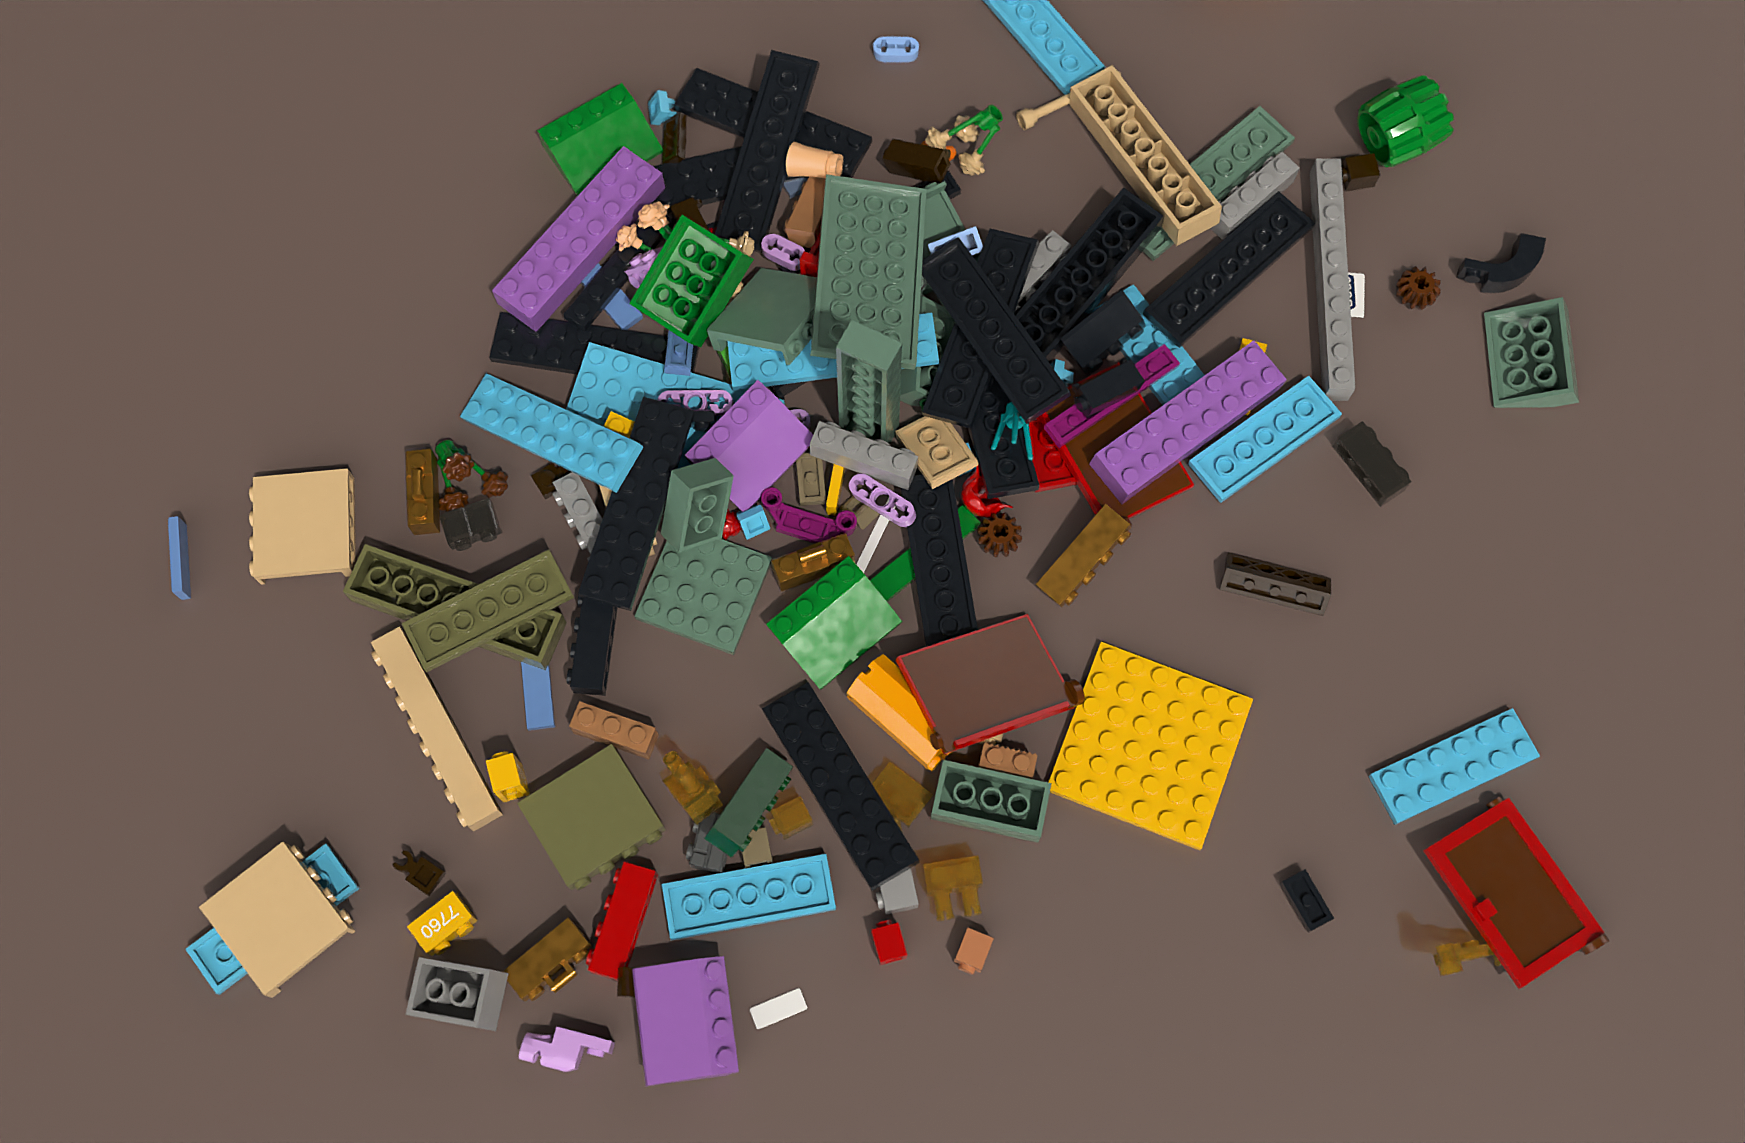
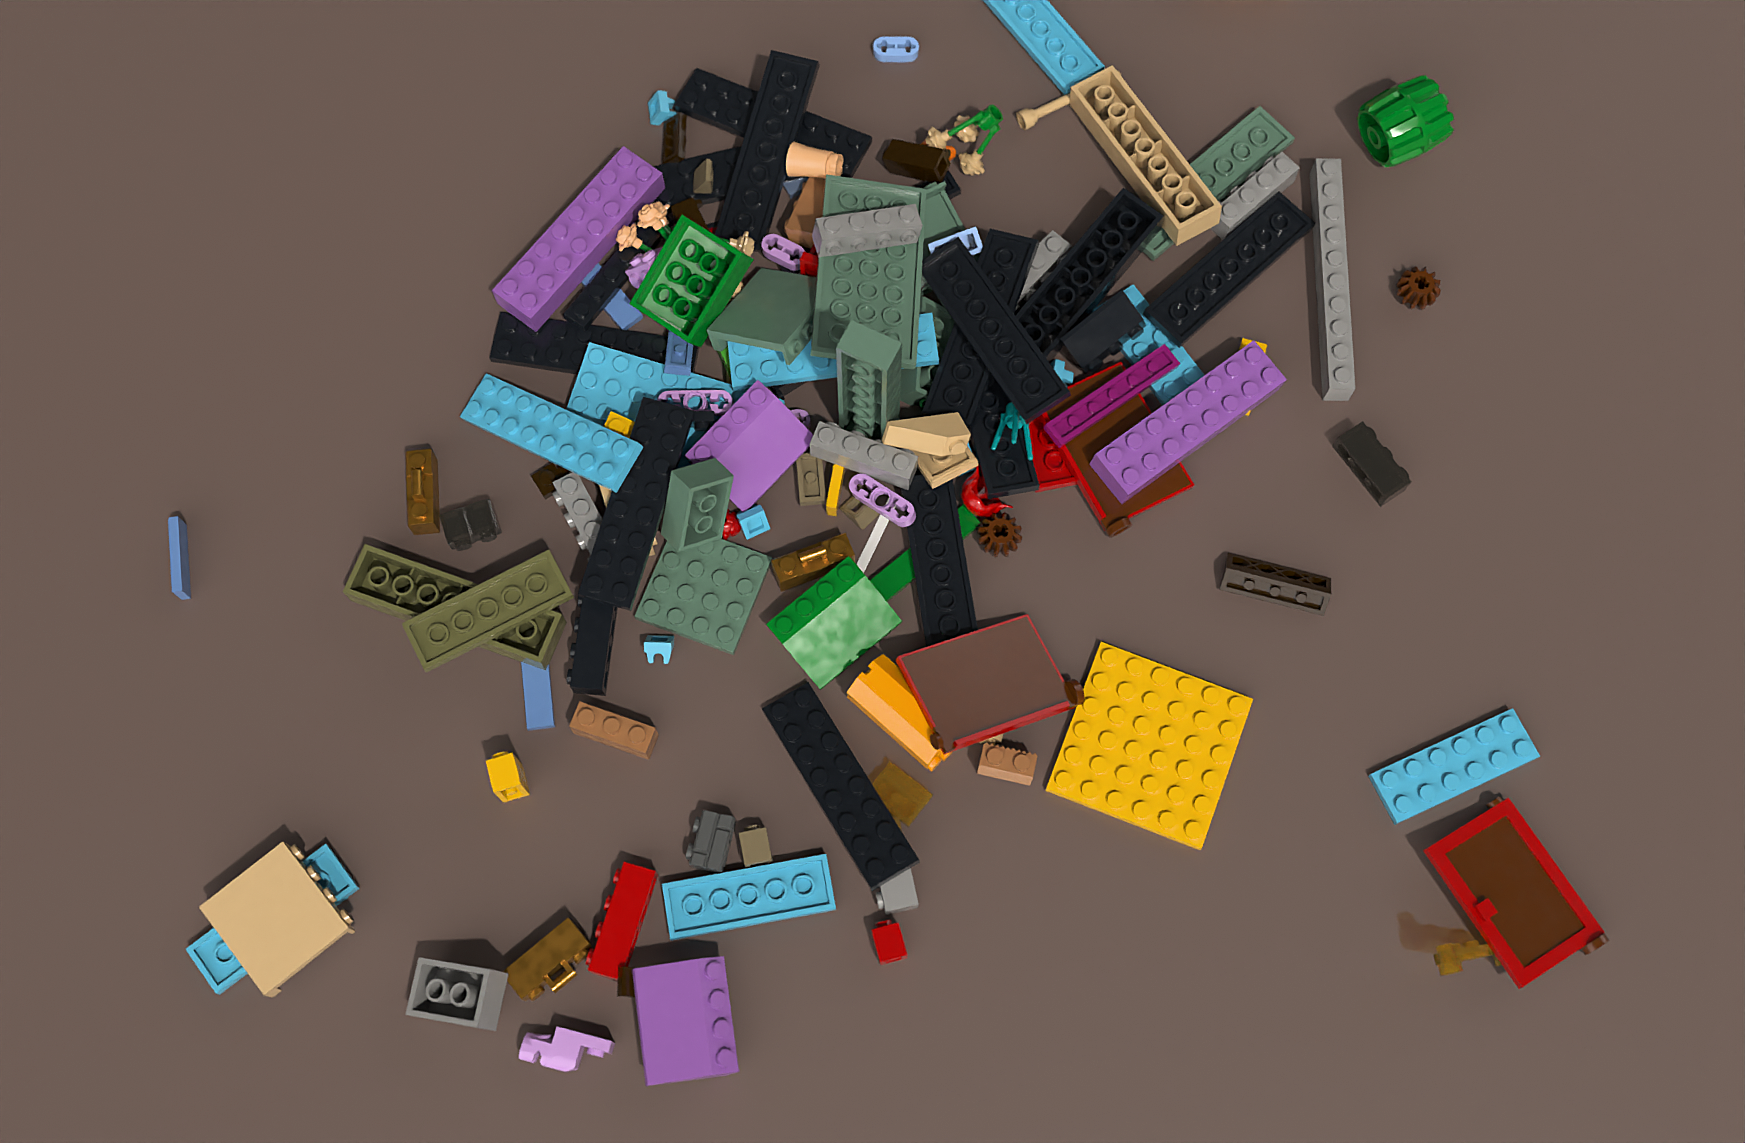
(302, 524): tan panel -> none
(421, 874): dark brown plate -> none
(436, 729): tan brick -> none
(442, 924): yellow brick -> none
(457, 466): reddish brown plant -> none
(591, 818): olive panel -> none
(594, 133): green slope -> none
(658, 644): none -> medium azure tile
(691, 788): clear yellow brick -> none
(703, 178): none -> dark tan slope
(749, 802): dark green brick -> none
(778, 1008): white sticker -> none
(790, 818): clear yellow brick -> none
(805, 524): magenta plate -> none
(866, 230): none -> light grey brick
(930, 434): none -> tan slope
(954, 876): clear yellow brick -> none
(973, 951): nougat brick -> none
(991, 801): sand green brick -> none
(1084, 555): pearl gold brick -> none
(1108, 388): black brick -> none
(1264, 439): medium azure plate -> none
(1306, 900): black plate -> none
(1356, 293): white sticker -> none
(1360, 172): dark brown brick -> none
(1505, 276): black arch -> none
(1531, 355): sand green slope -> none

